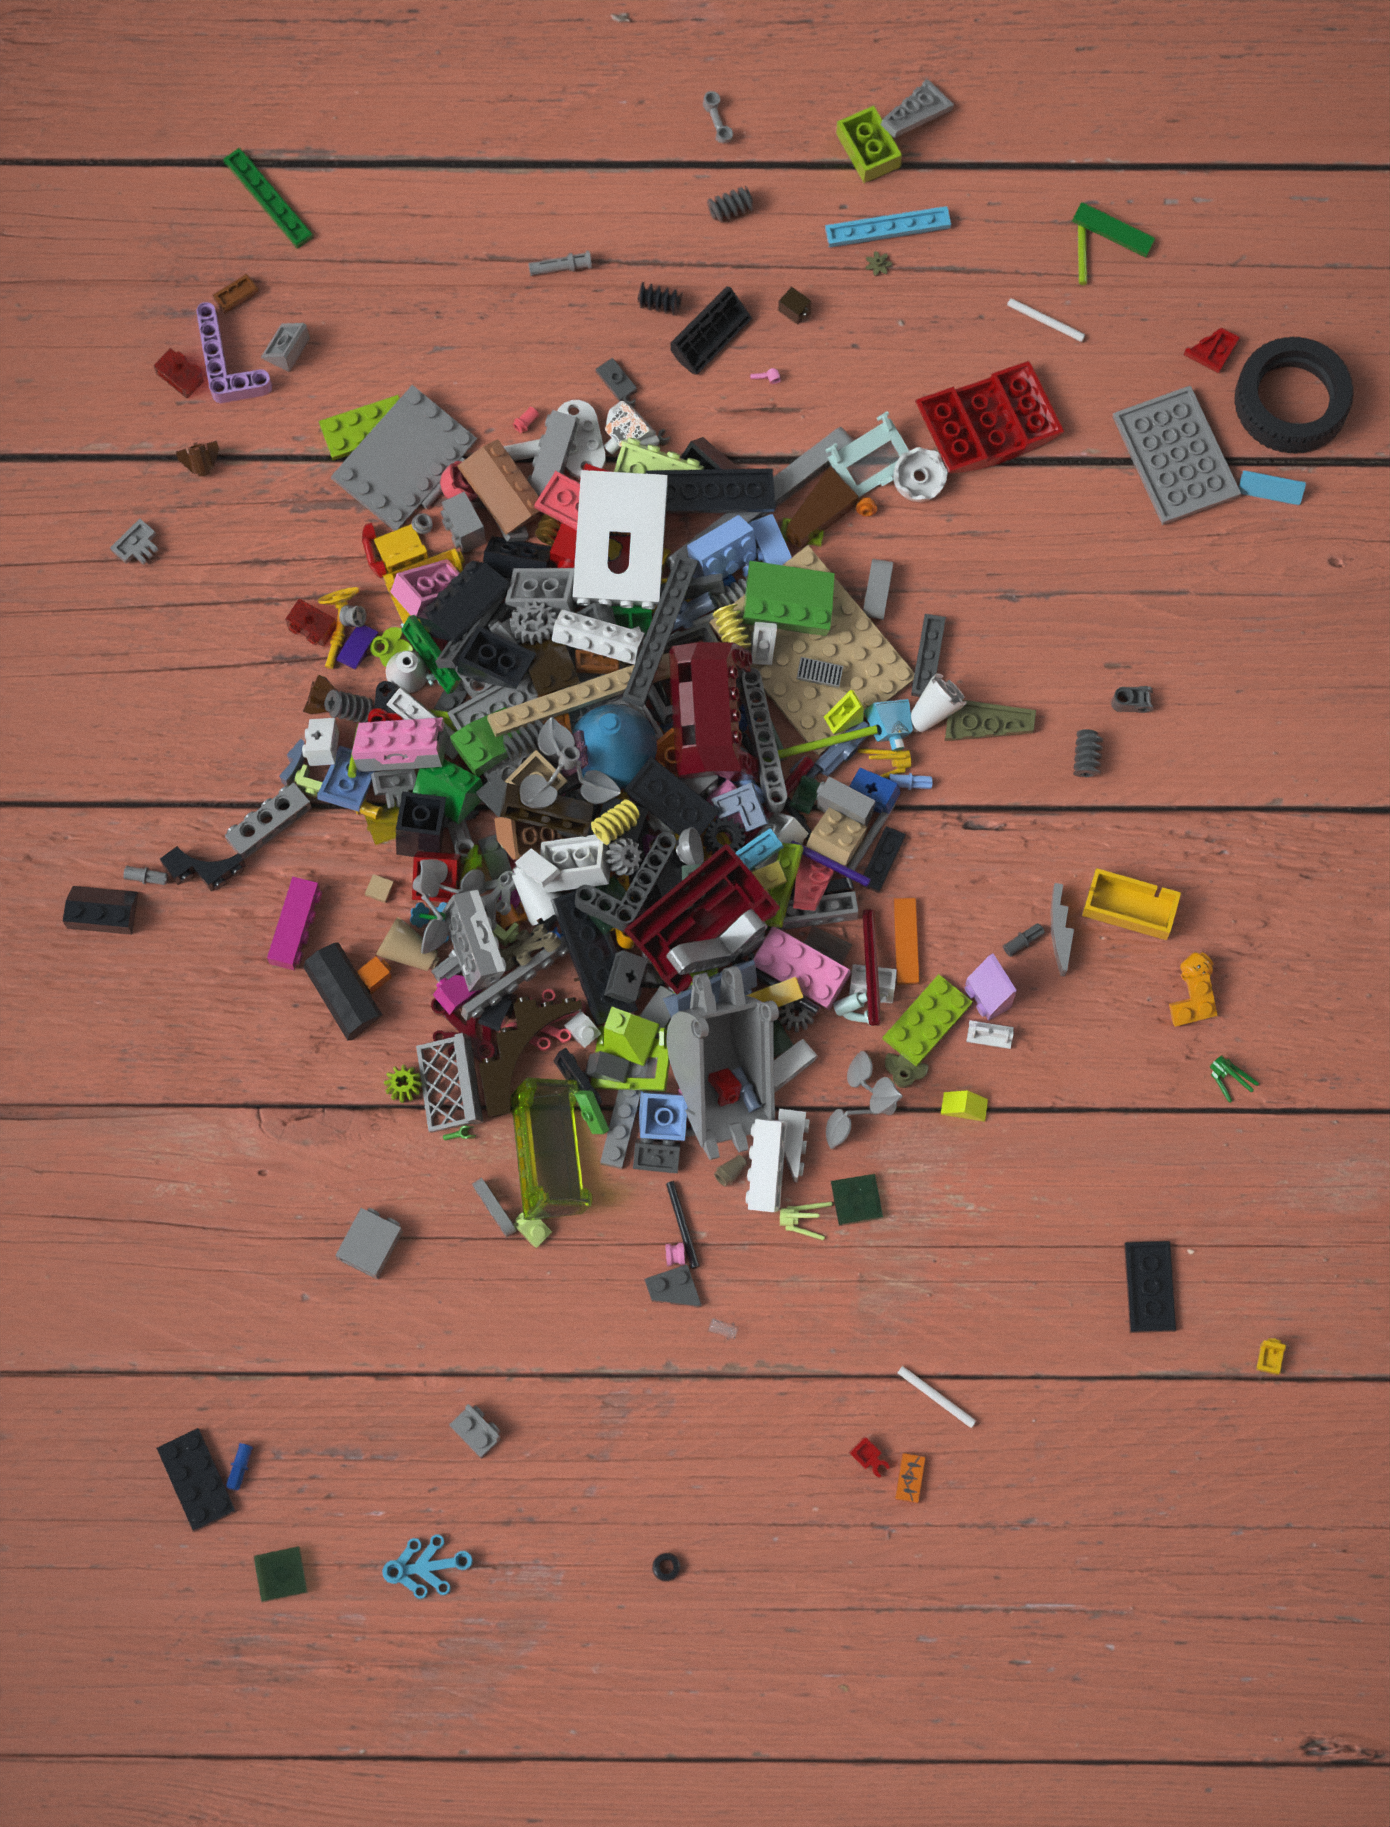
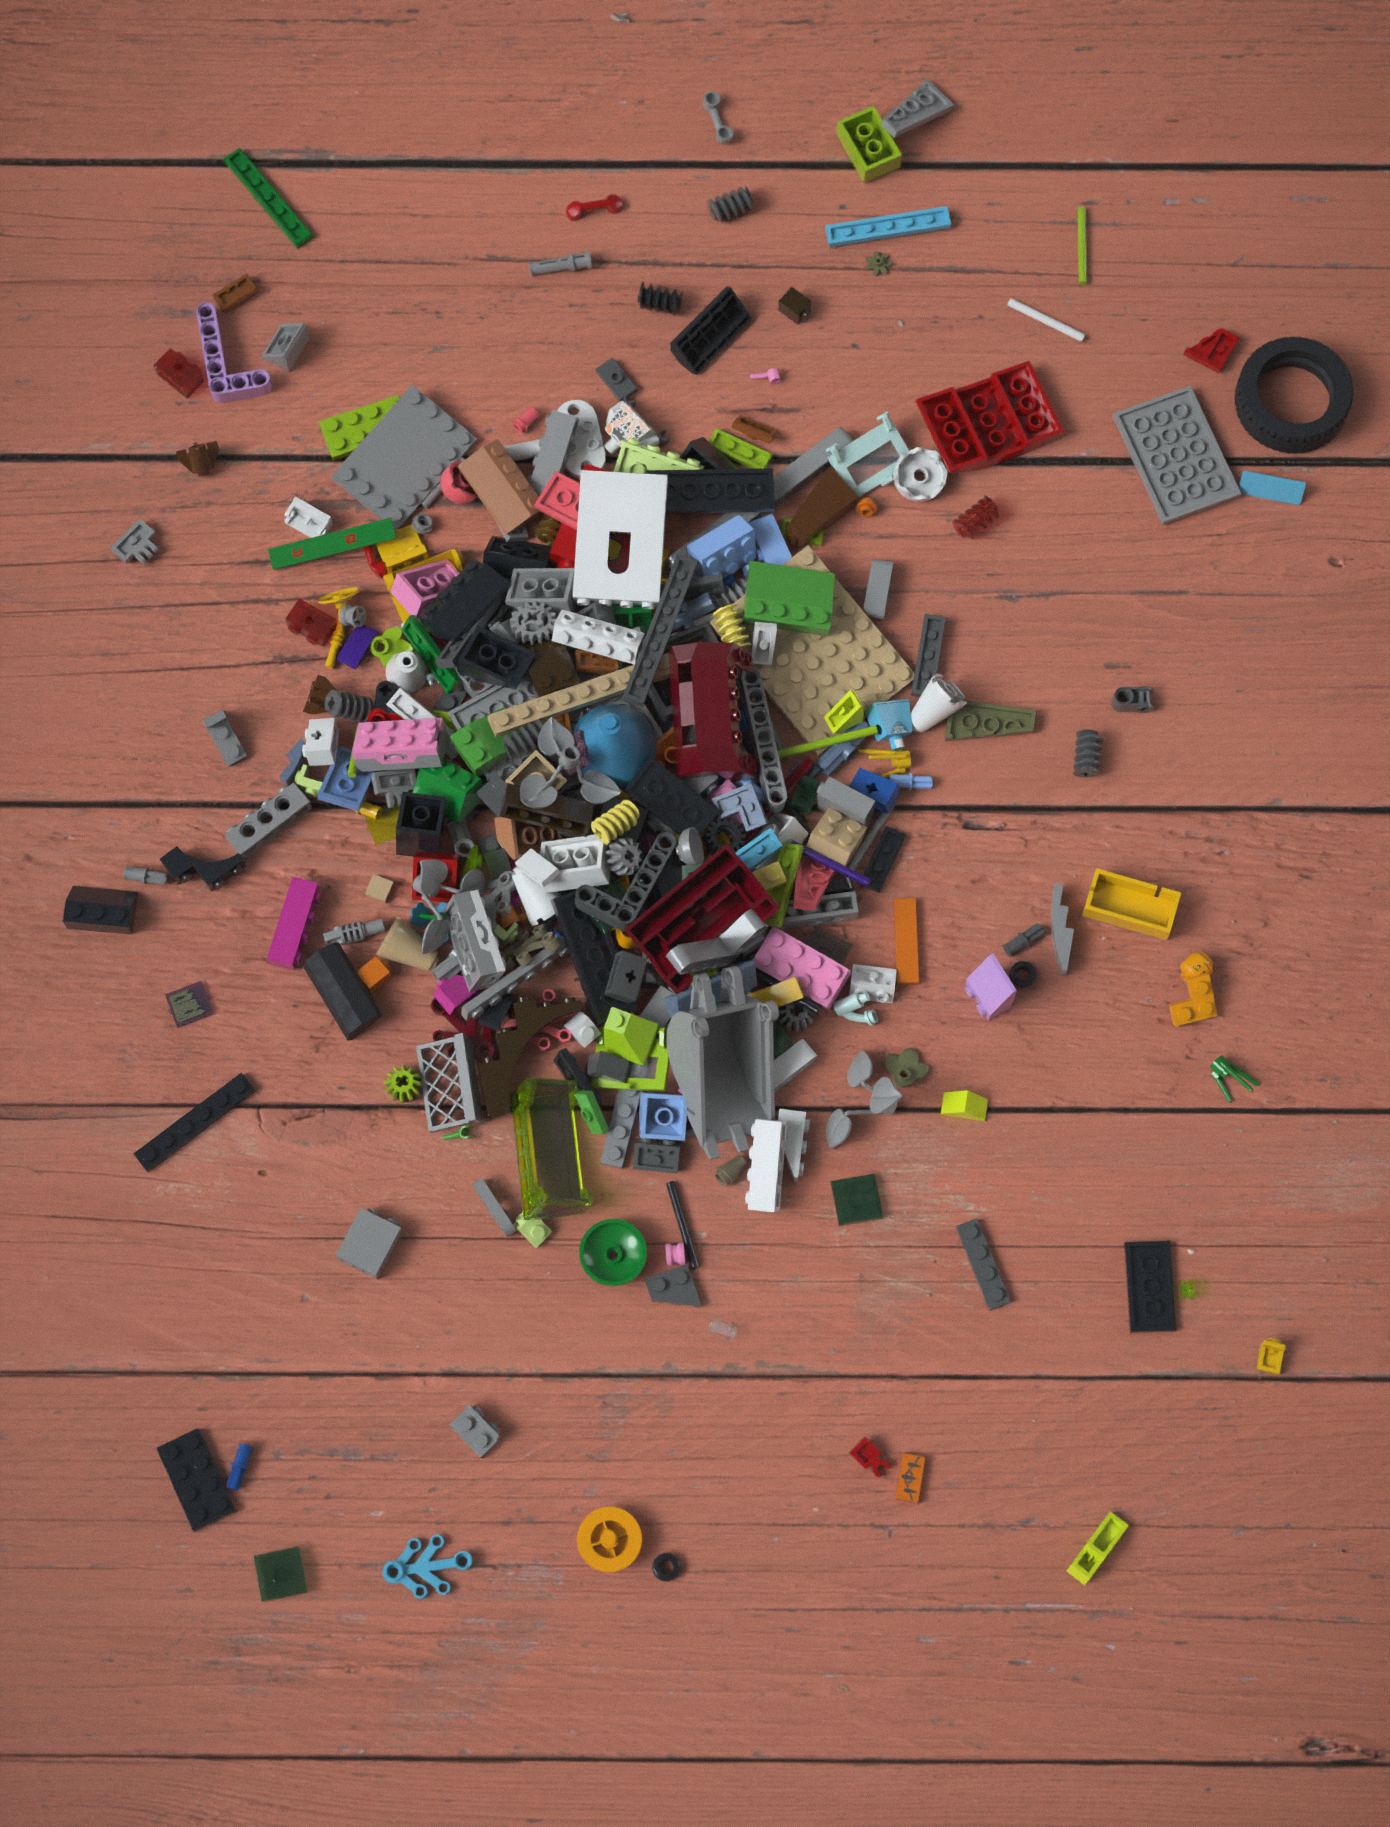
(189, 1004): none -> piece
(194, 1122): none -> black plate
(224, 737): none -> light grey bracket
(307, 519): none -> white hinge
(332, 543): none -> green tile
(353, 932): none -> light grey hinge
(463, 523): light grey brick -> none
(575, 209): none -> red bar
(609, 1539): none -> light orange wheel
(610, 1237): none -> green dish
(726, 1085): red bracket -> none
(740, 450): none -> lime tile
(746, 1090): sand blue pin -> none
(754, 429): none -> dark orange plate
(791, 1215): yellowish green plant -> none
(819, 672): tile -> none
(871, 967): dark red axle -> none
(927, 1020): lime plate -> none
(936, 1396): white bar -> none
(976, 517): none -> clear red piece
(982, 1264): none -> dark grey plate
(990, 1034): white hinge -> none
(1026, 966): none -> black piece
(1097, 1548): none -> neon yellow slope
(1113, 229): green tile -> none
(1186, 1289): none -> clear neon green bush

